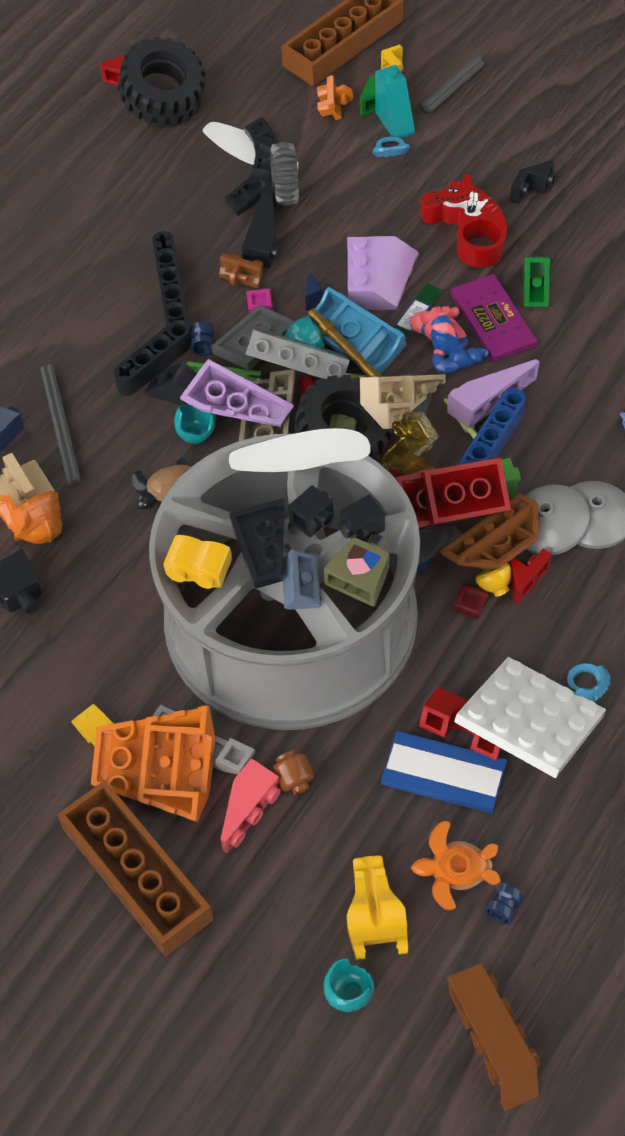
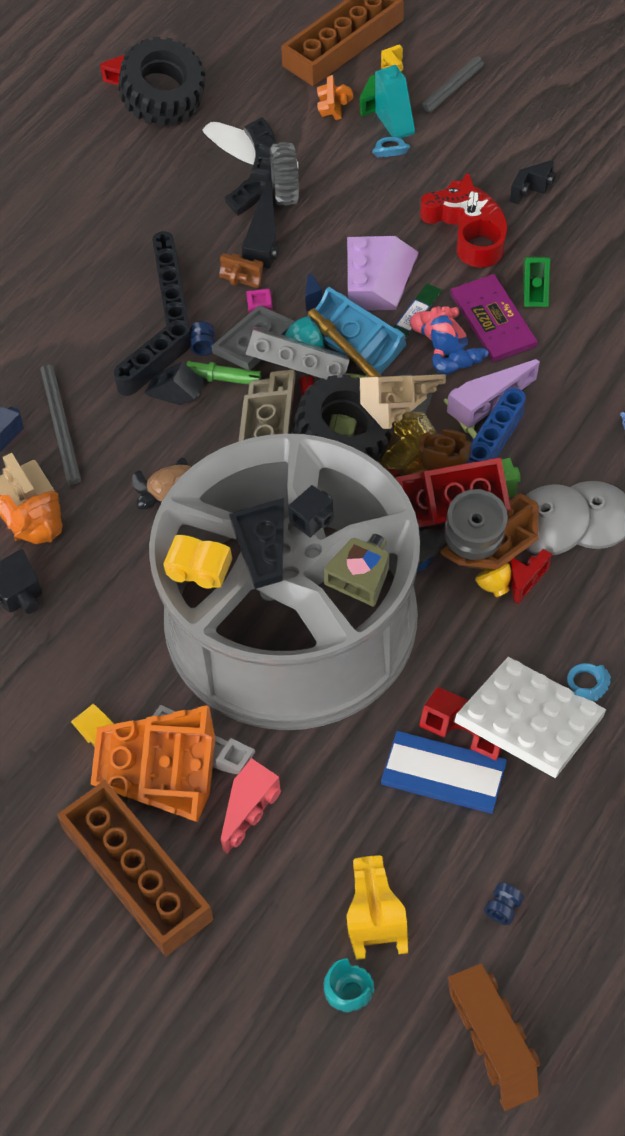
(193, 424): teal hair -> none
(230, 395): lavender wedge -> none
(293, 772): dark orange head -> none
(300, 581): sand blue slope -> none
(301, 451): white sticker -> none
(362, 519): black brick -> none
(443, 449): none -> reddish brown cylinder
(455, 865): orange animal -> none
(471, 601): dark red tile -> none
(475, 524): none -> dark grey wheel

